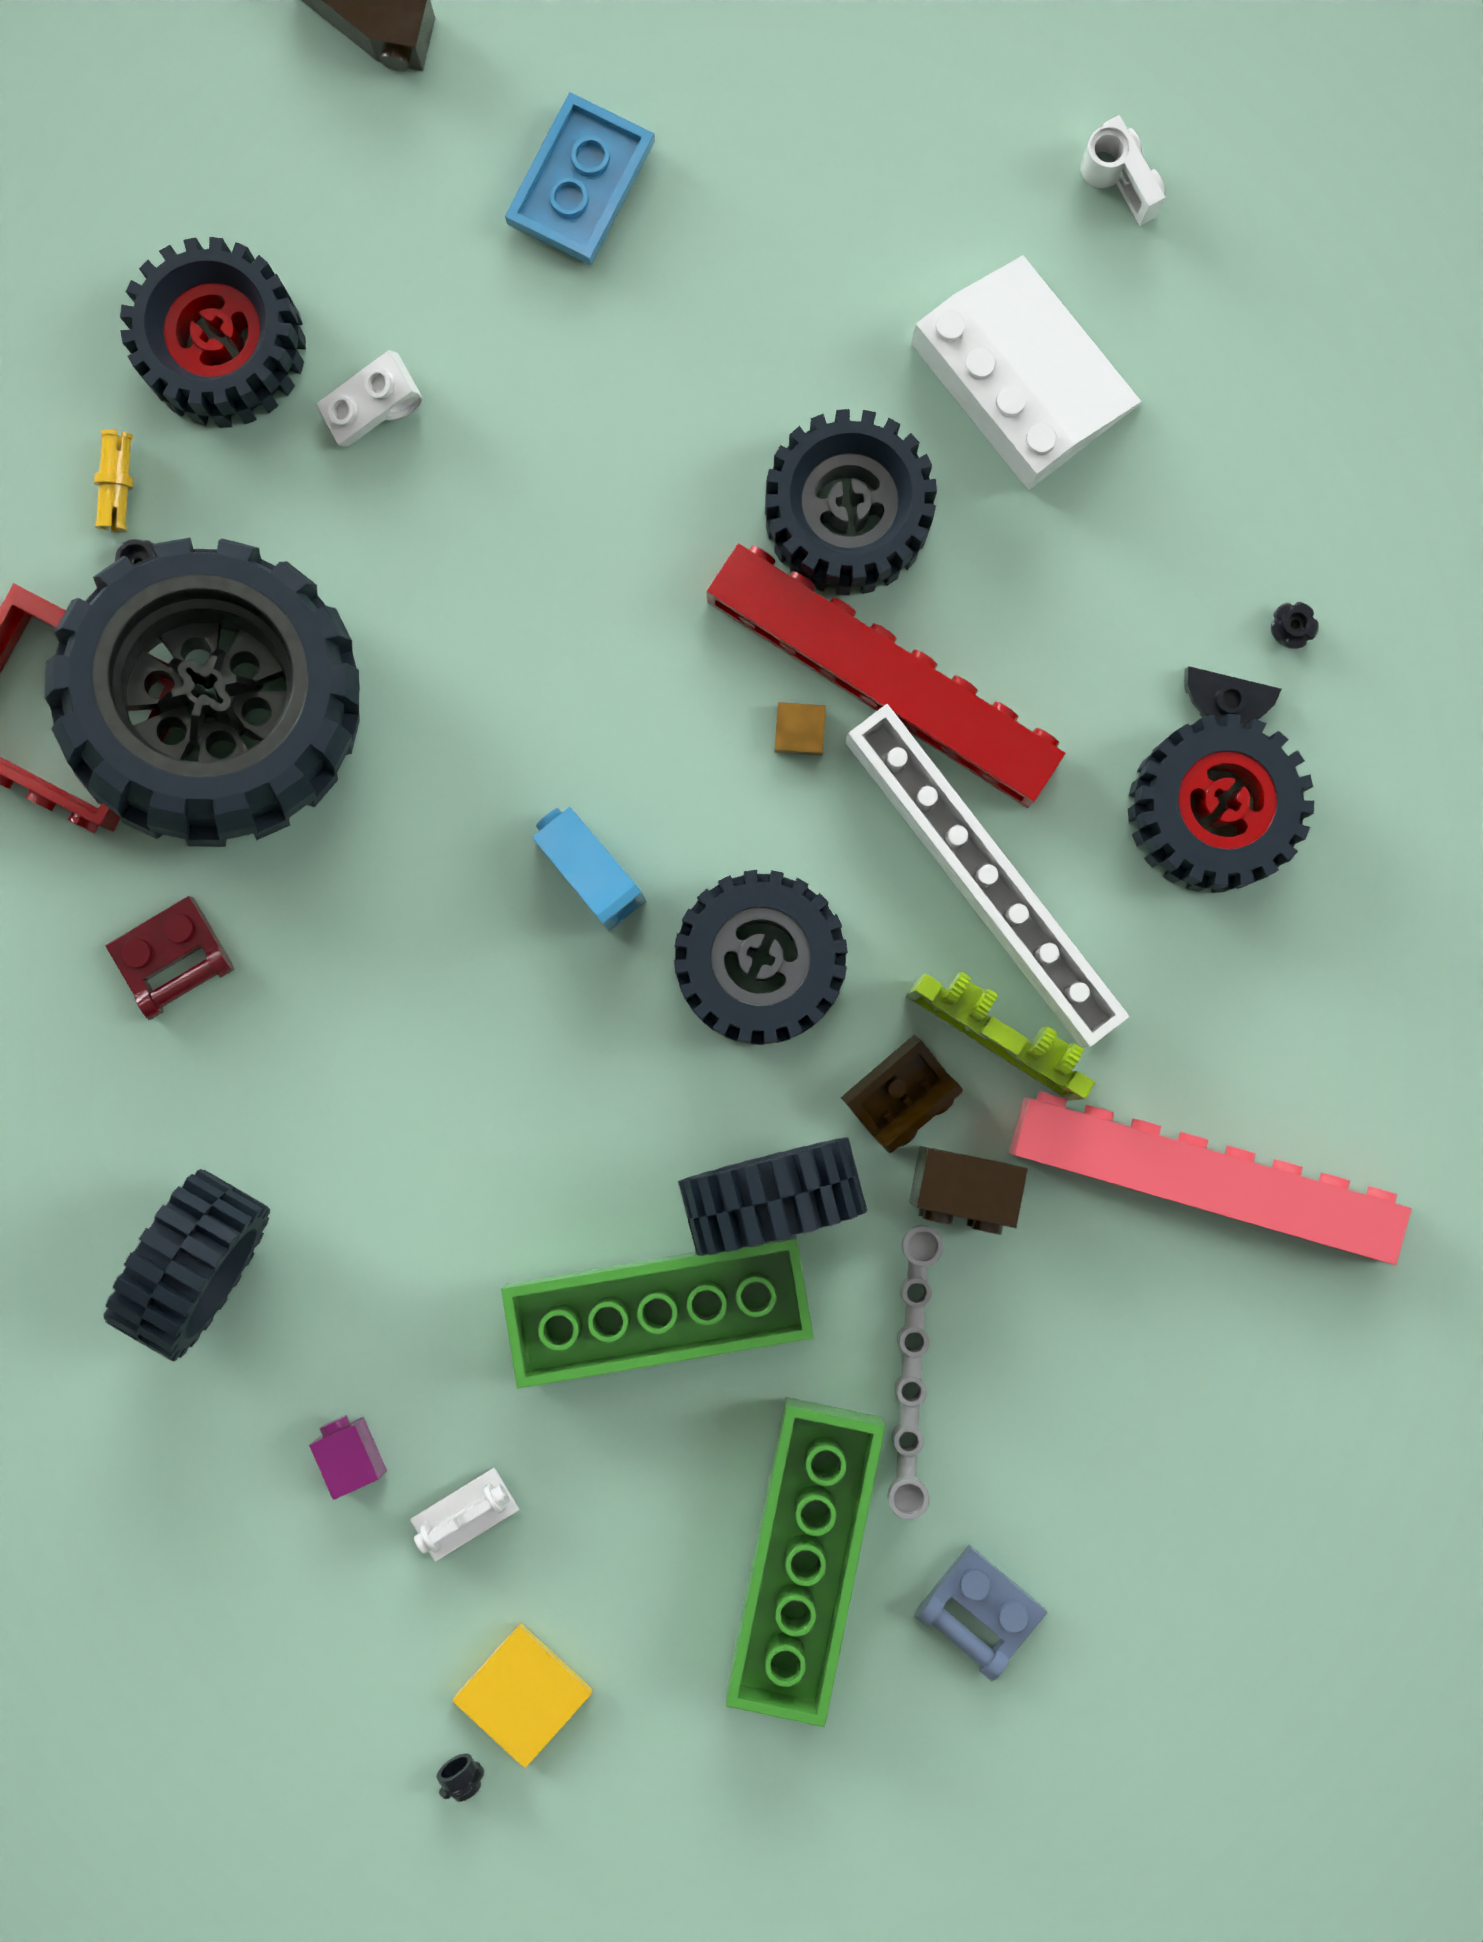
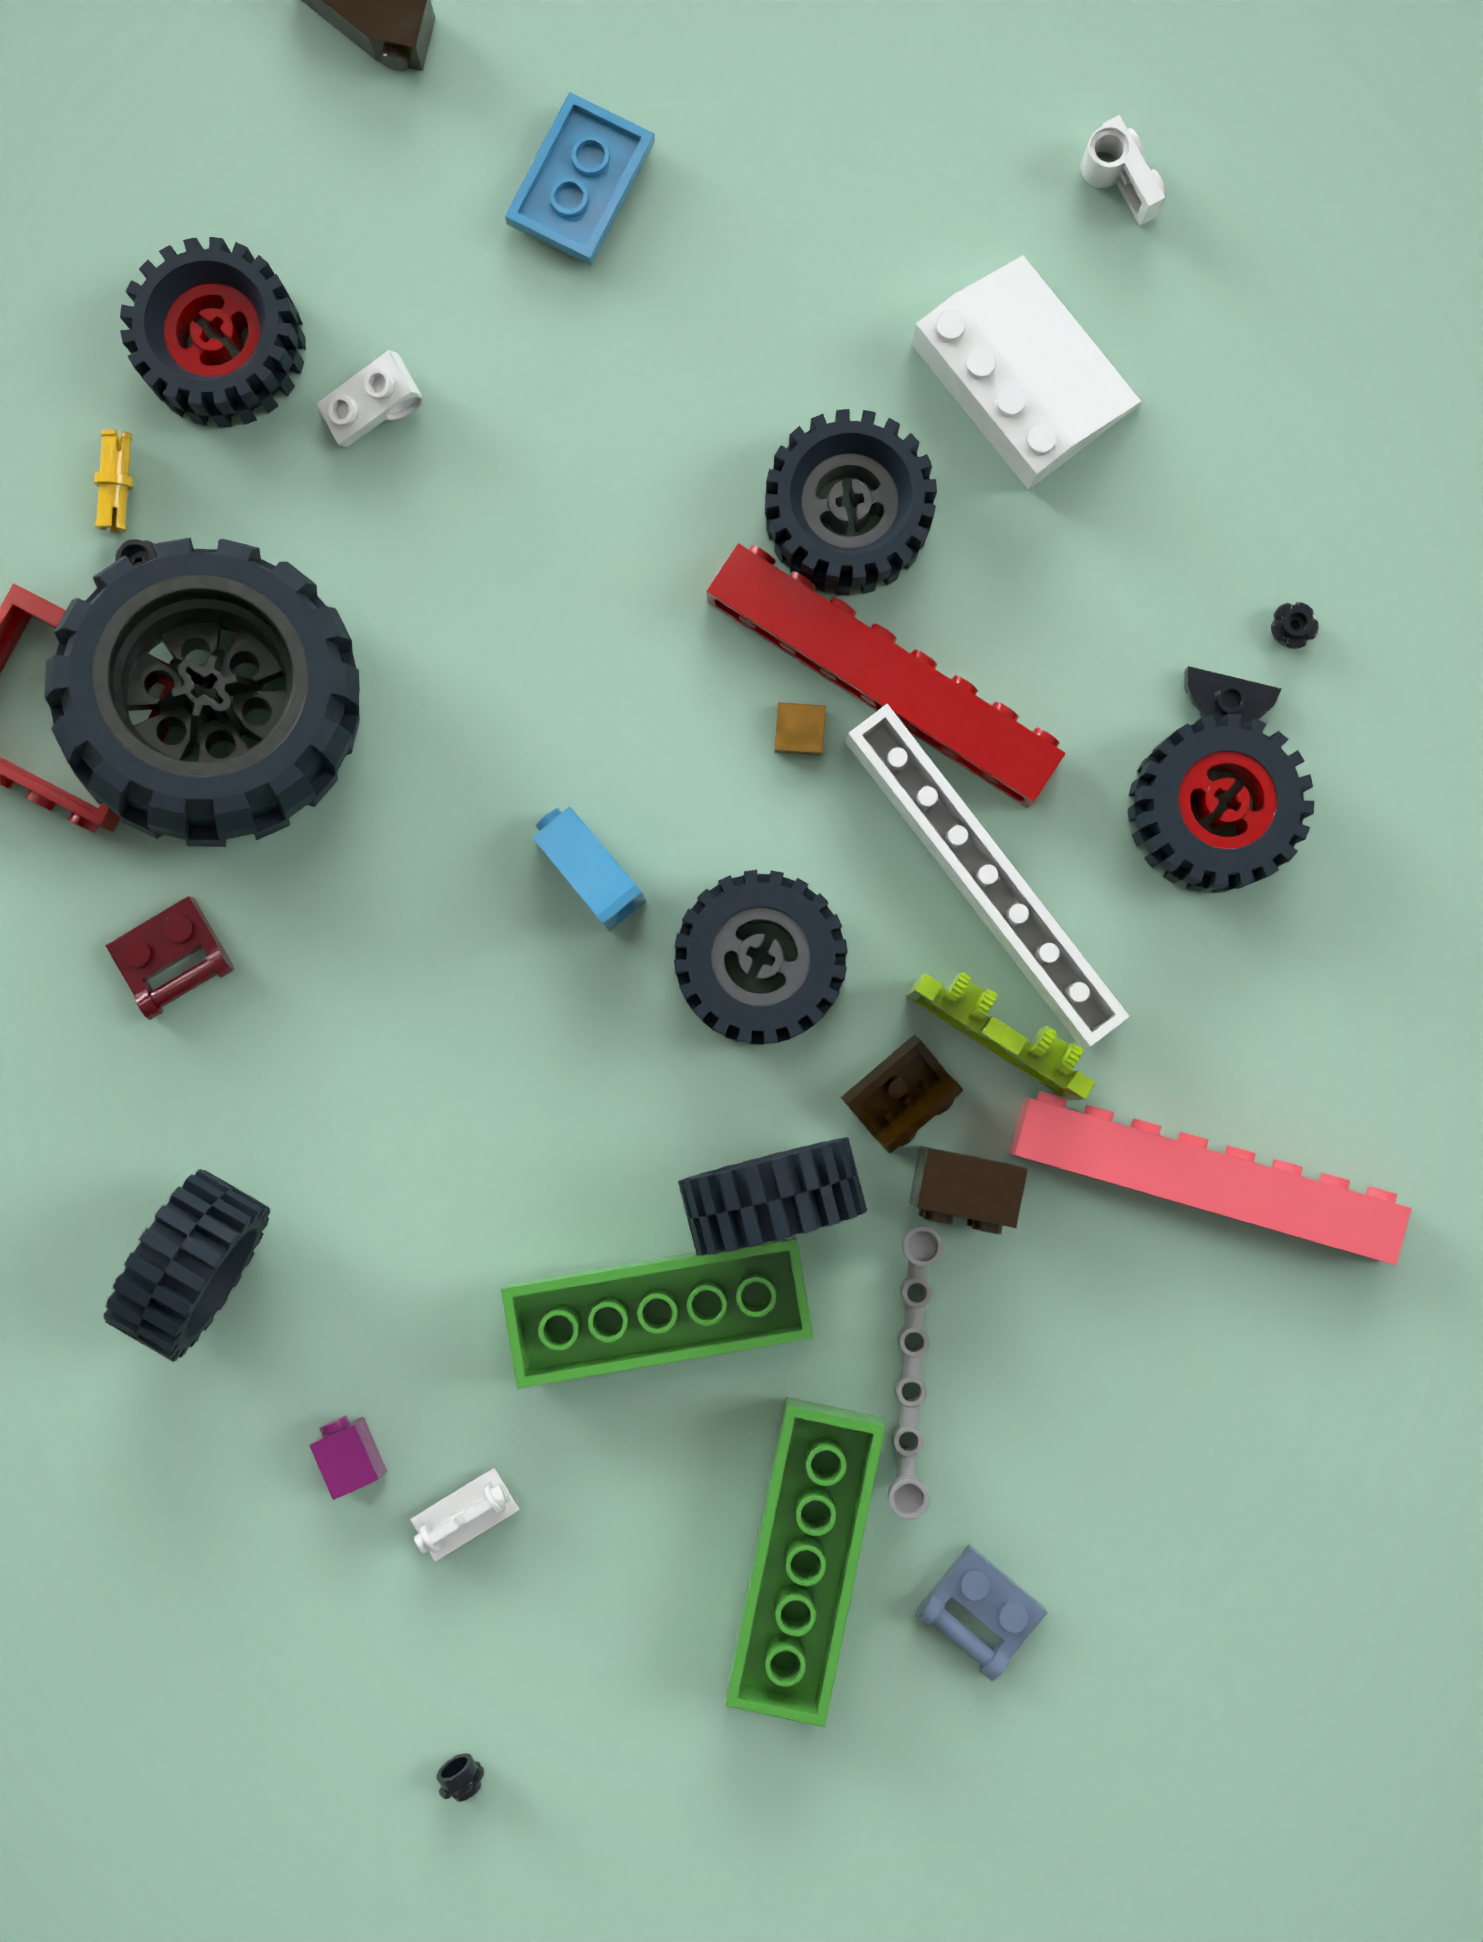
(522, 1695): yellow tile -> none

